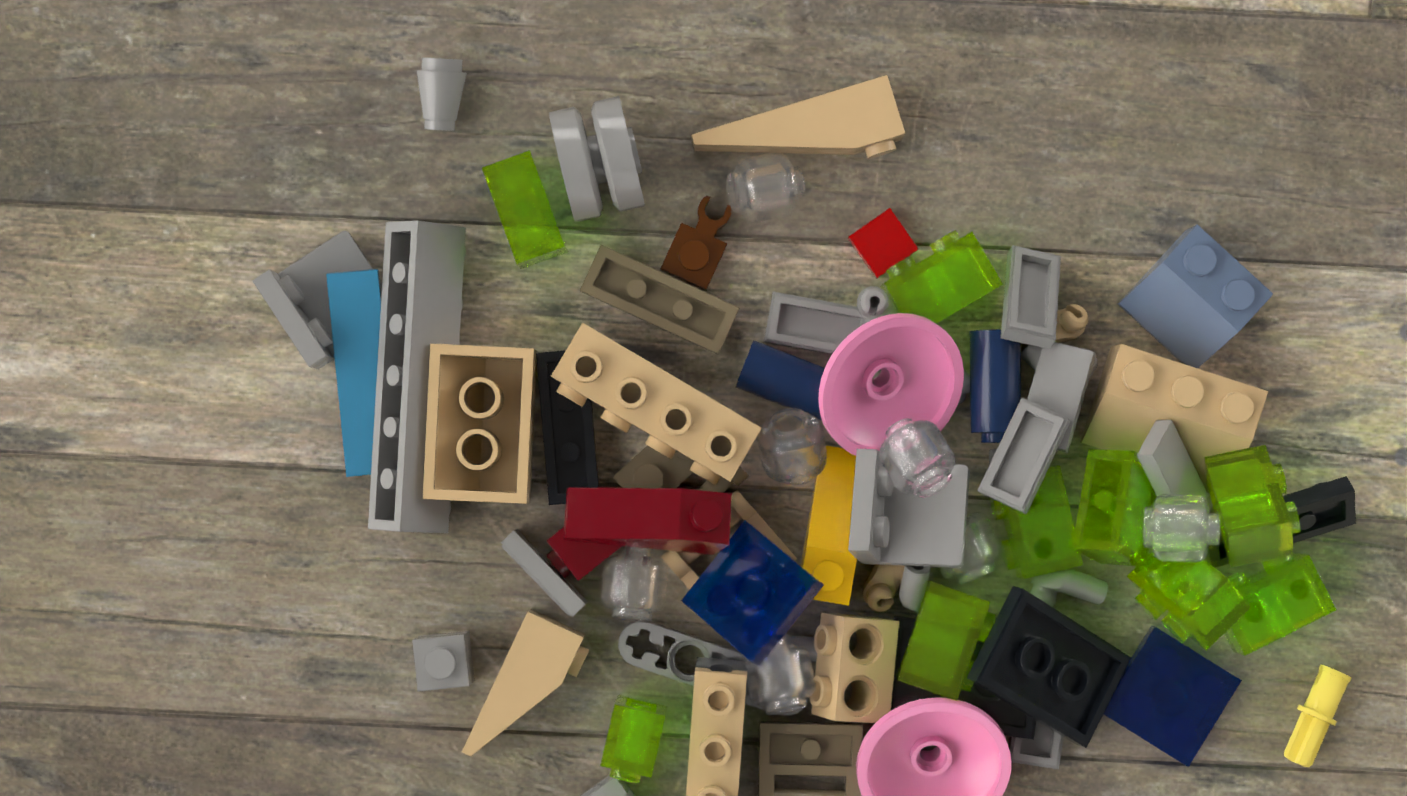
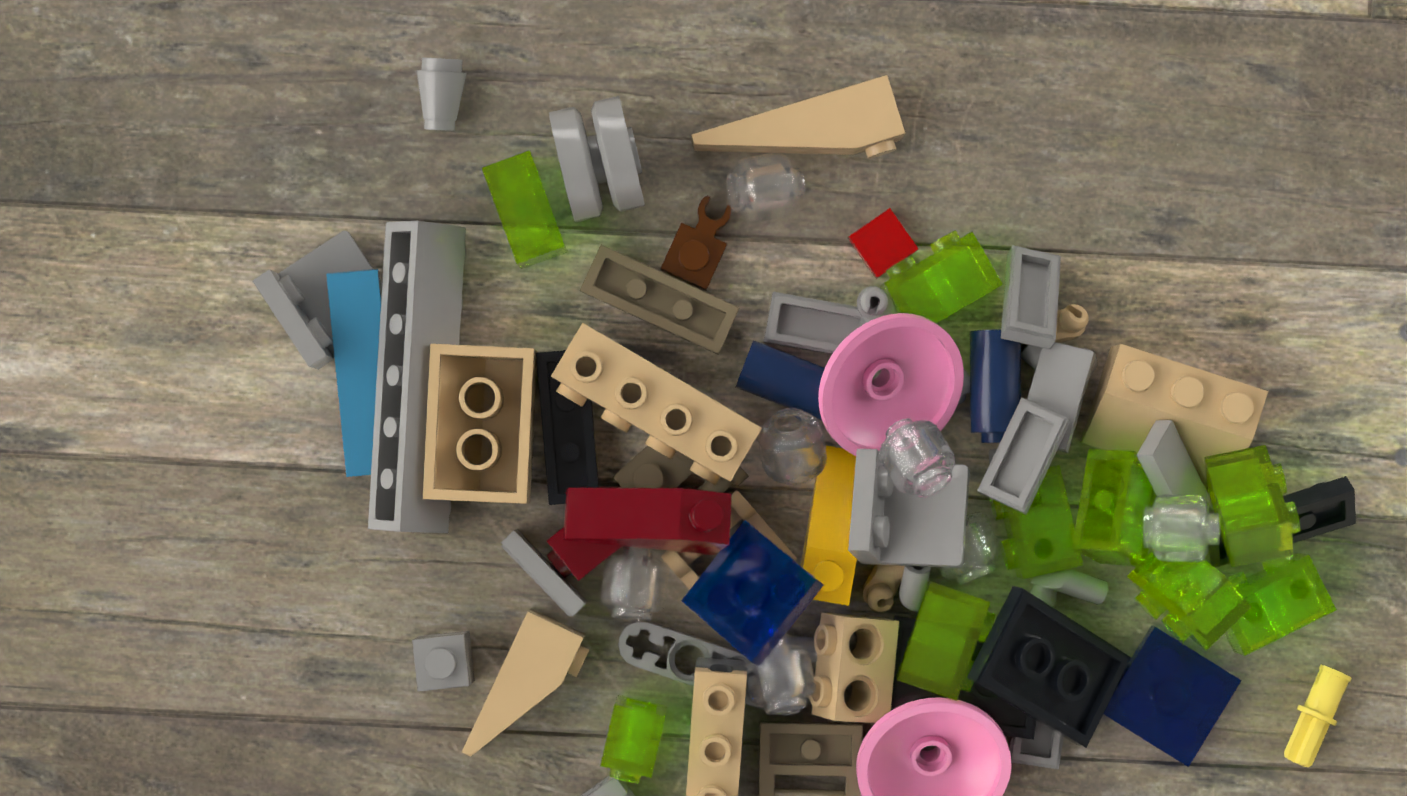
(1195, 298): sand blue slope -> none

